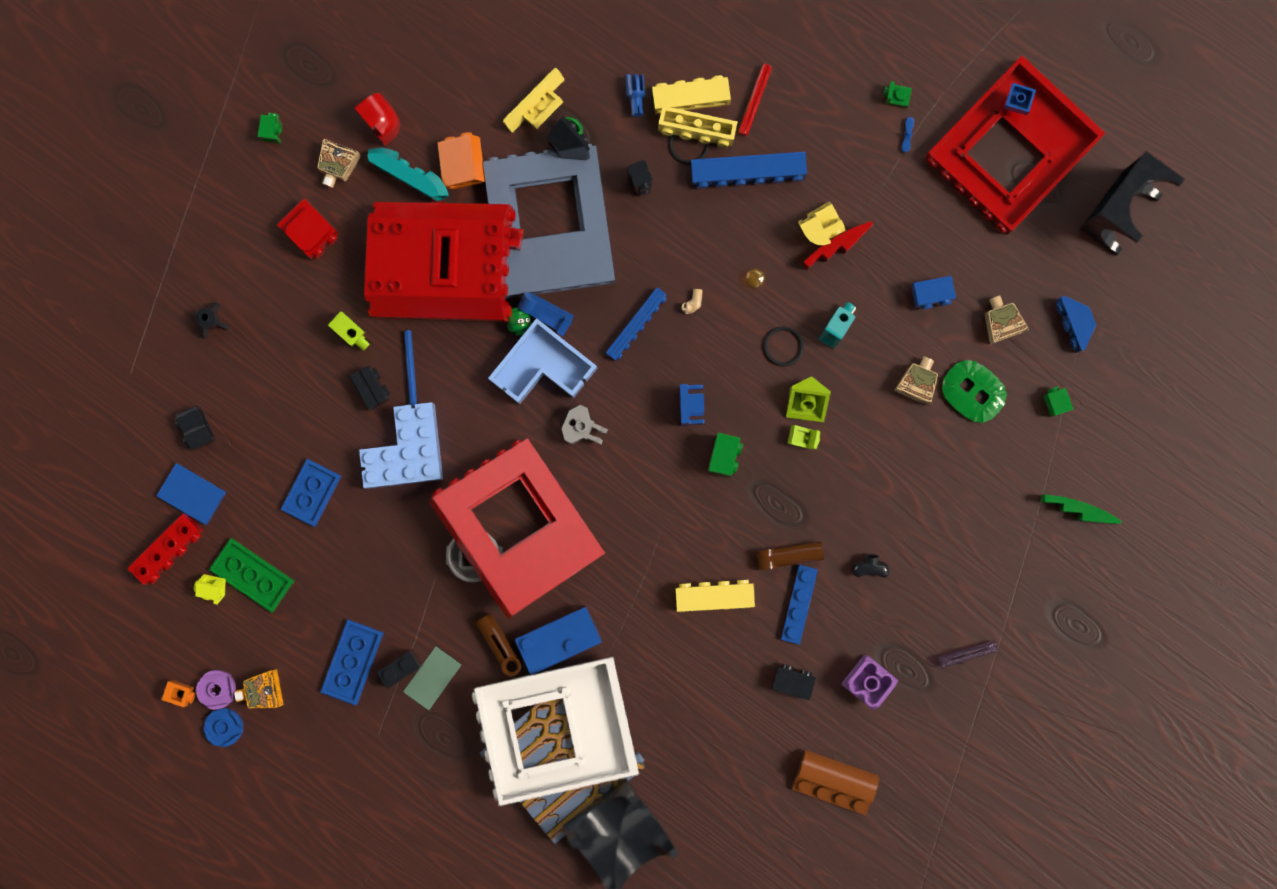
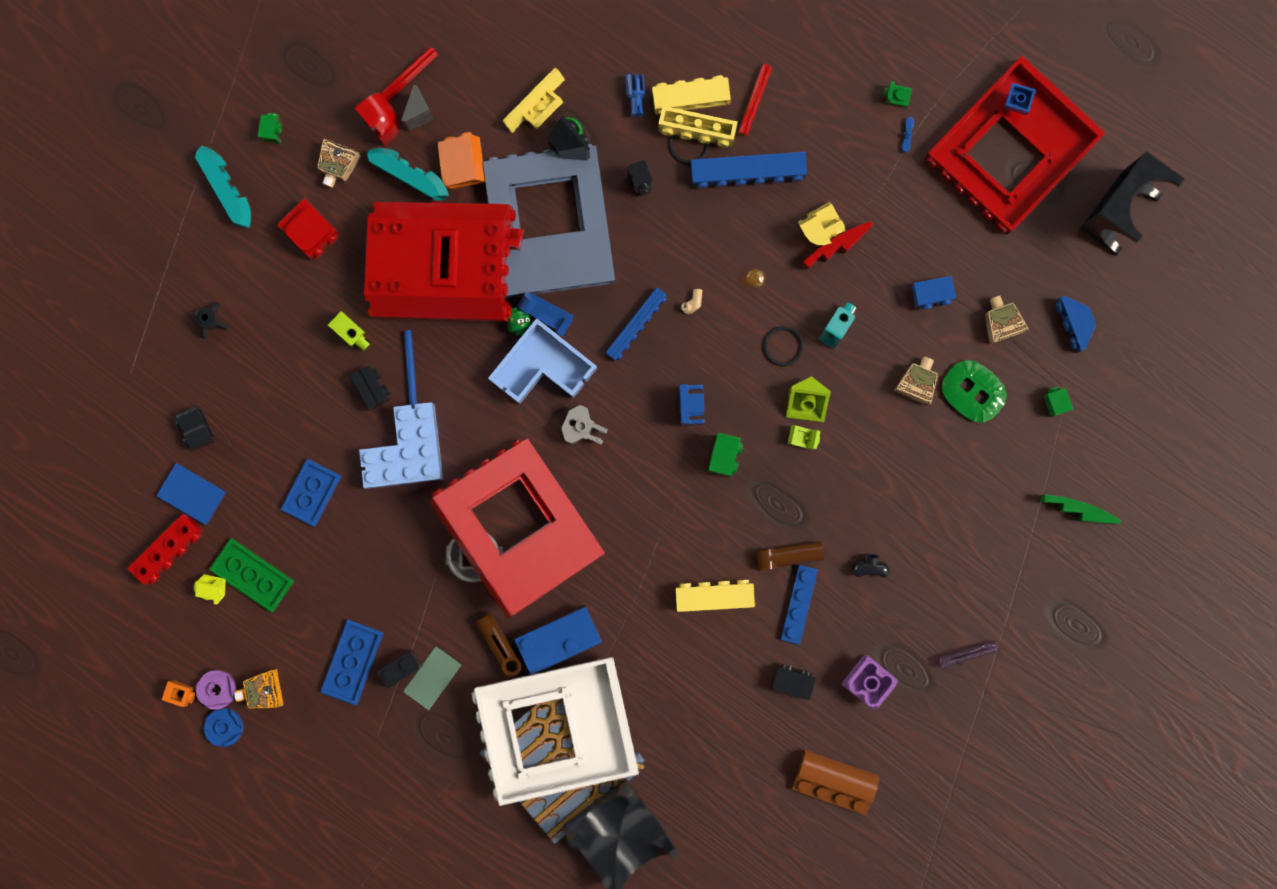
(213, 166): none -> teal brick
(406, 76): none -> red axle
(416, 111): none -> dark grey slope

